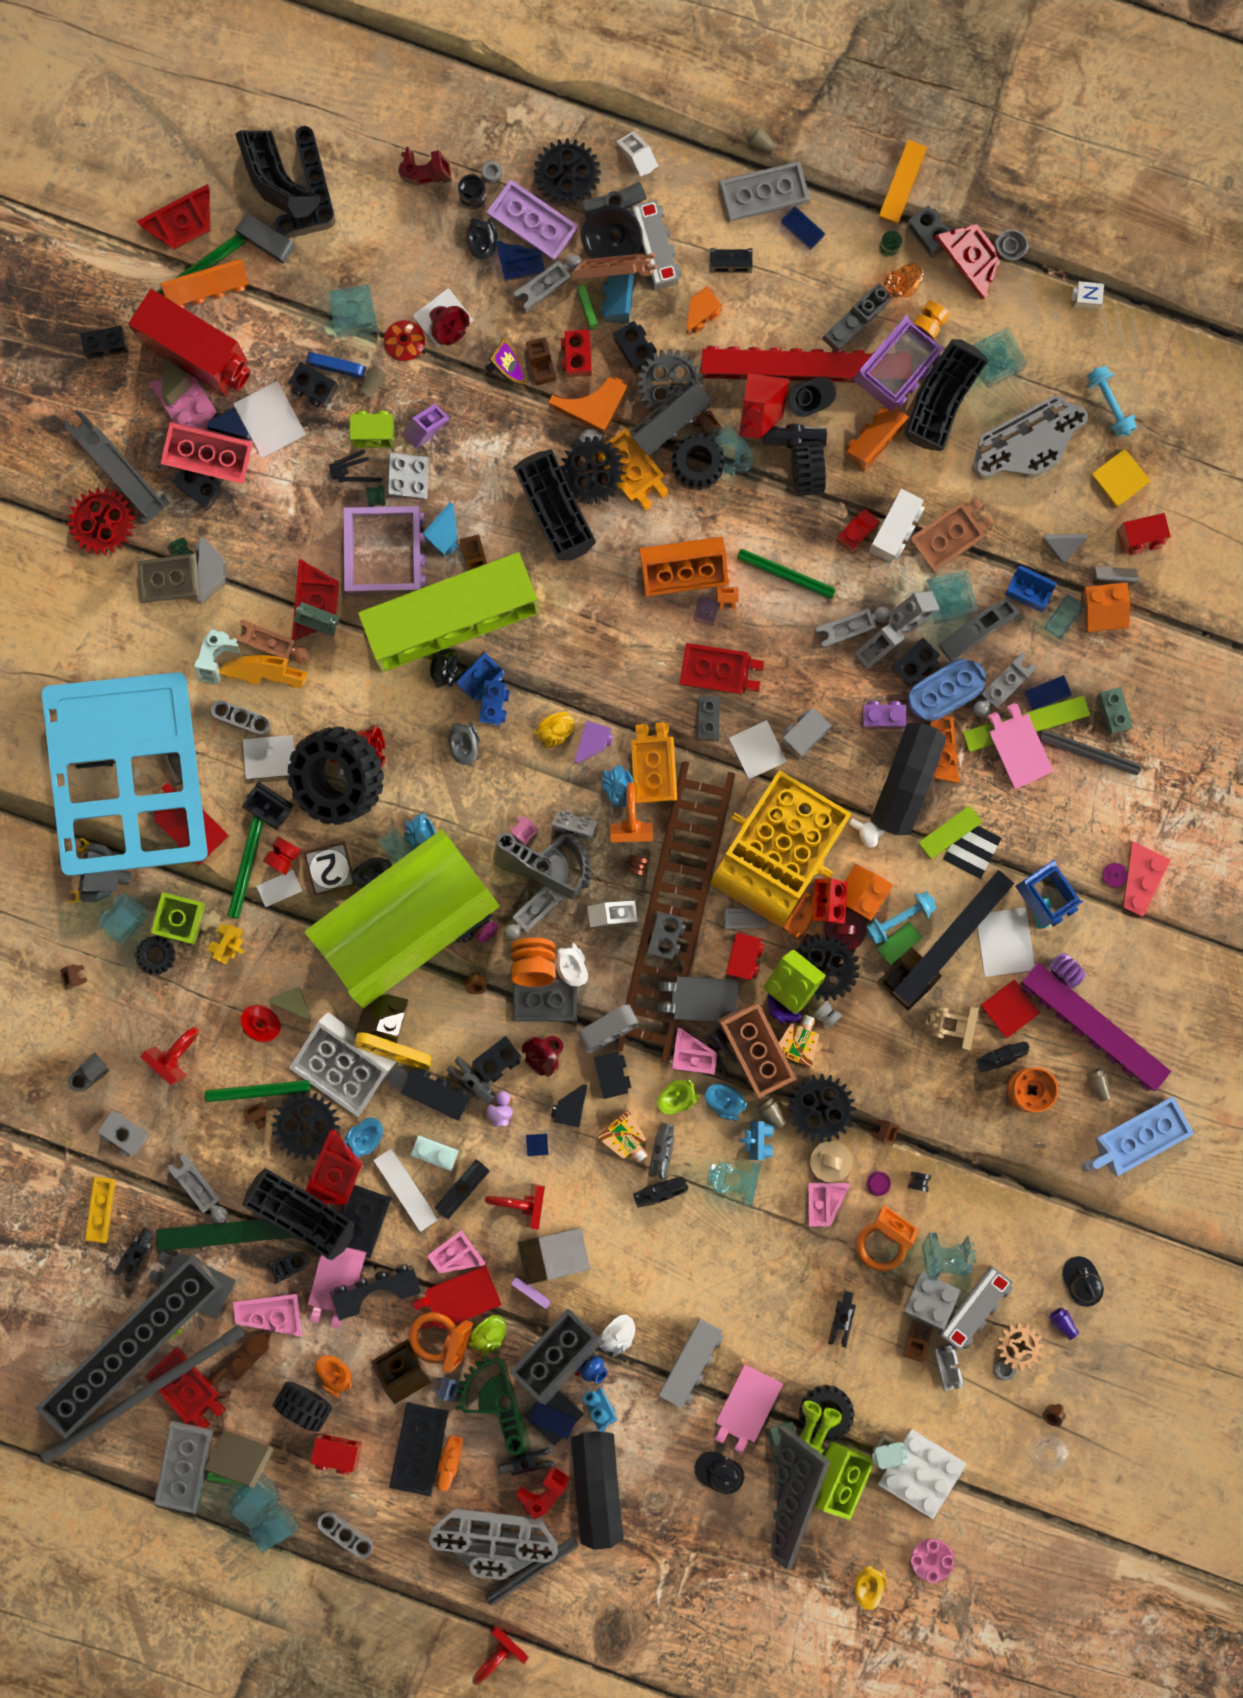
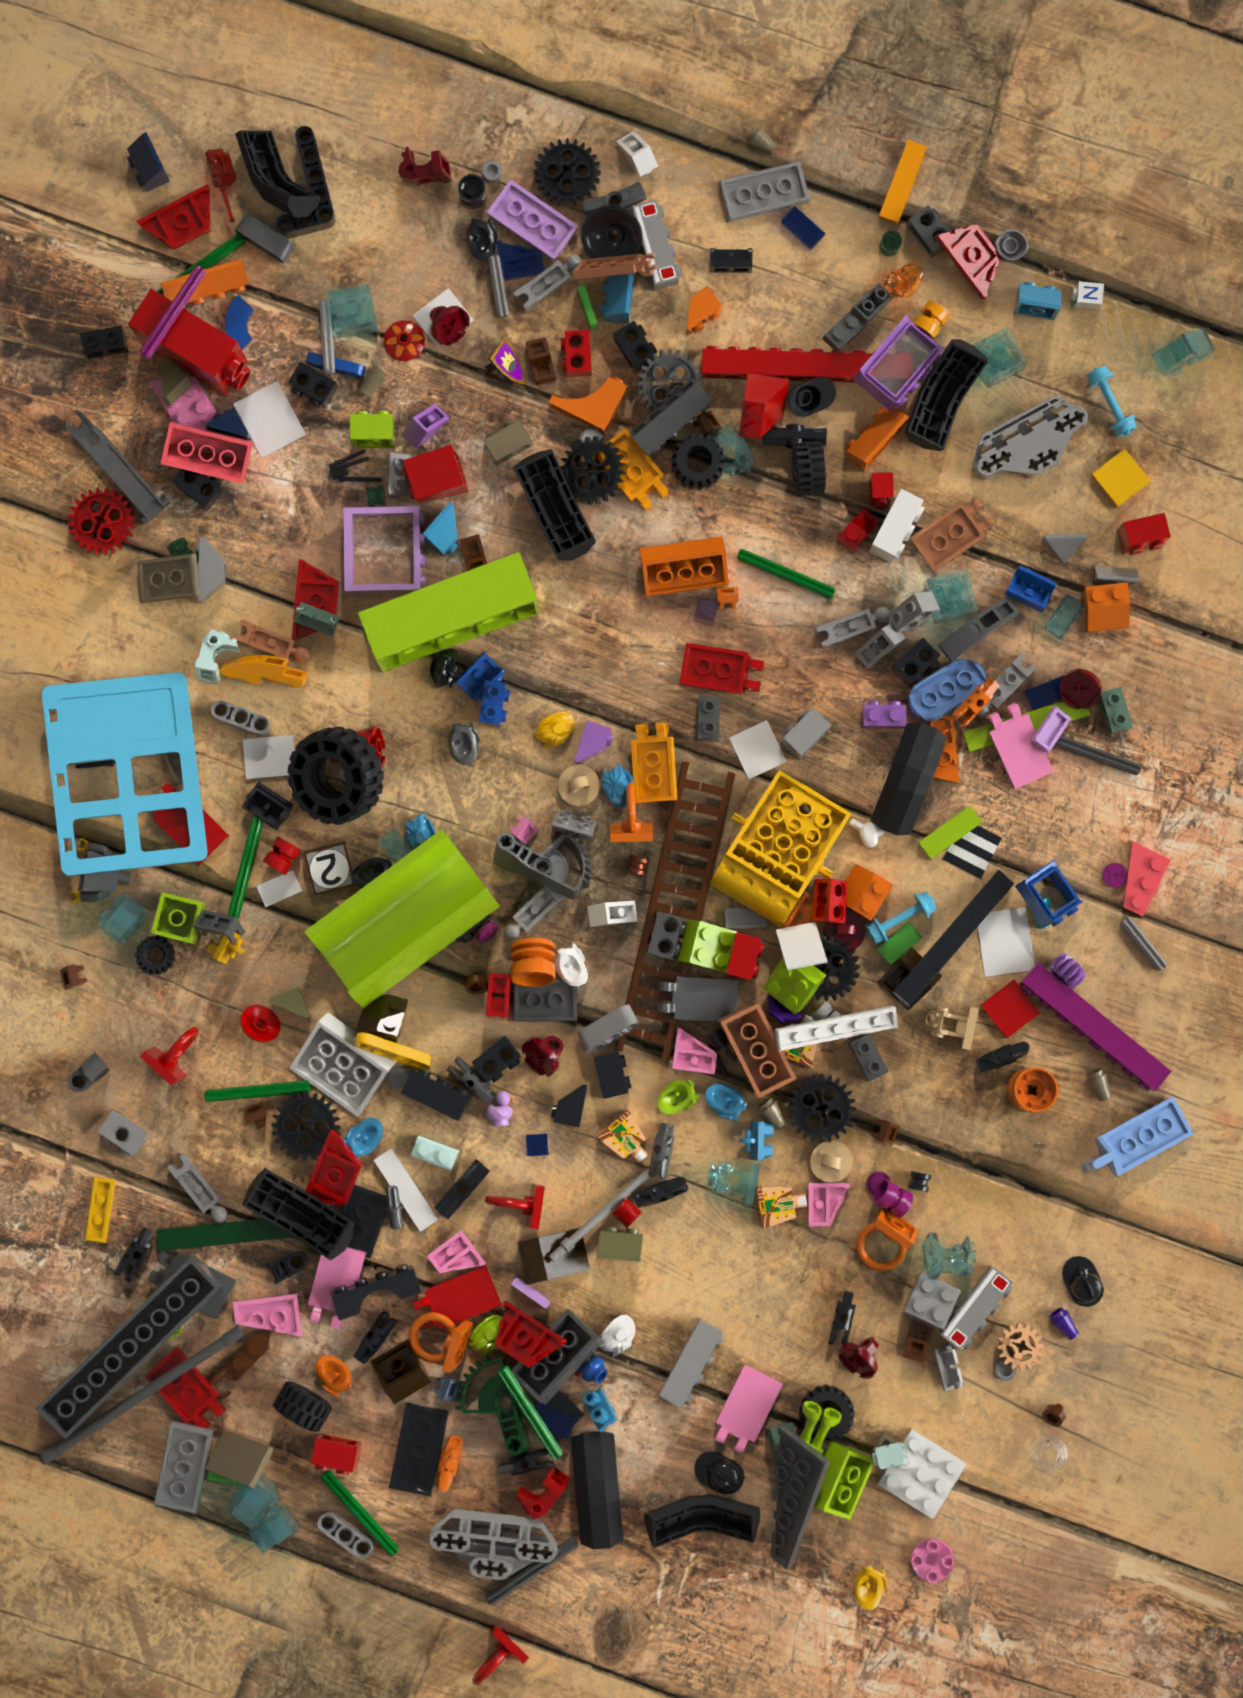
(148, 165): none -> dark blue slope
(172, 312): none -> magenta axle
(218, 924): none -> dark grey hinge
(220, 177): none -> clear red piece
(237, 321): none -> blue tile
(327, 337): none -> light grey axle
(359, 1513): none -> green axle
(375, 1337): none -> black hinge
(394, 1207): none -> dark grey axle
(435, 475): none -> red slope
(498, 286): none -> light grey axle
(498, 995): none -> red brick
(507, 442): none -> dark tan brick
(525, 1337): none -> red wing
(530, 1412): none -> green axle
(568, 1243): none -> light grey bar
(578, 785): none -> tan tile
(620, 1244): none -> olive slope
(626, 1213): none -> red piece
(702, 1514): none -> black piece
(707, 946): none -> lime brick
(778, 1204): none -> torso
(801, 946): none -> white piece
(836, 1028): none -> white tile
(859, 1357): none -> dark red tile
(868, 1057): none -> dark grey brick
(881, 490): none -> red brick
(892, 1198): none -> magenta wheel
(976, 701): none -> orange hinge
(1037, 301): none -> dark azure slope
(1050, 729): none -> lavender tile
(1080, 689): none -> dark red tile
(1143, 943): none -> light grey axle
(1183, 350): none -> clear light blue brick

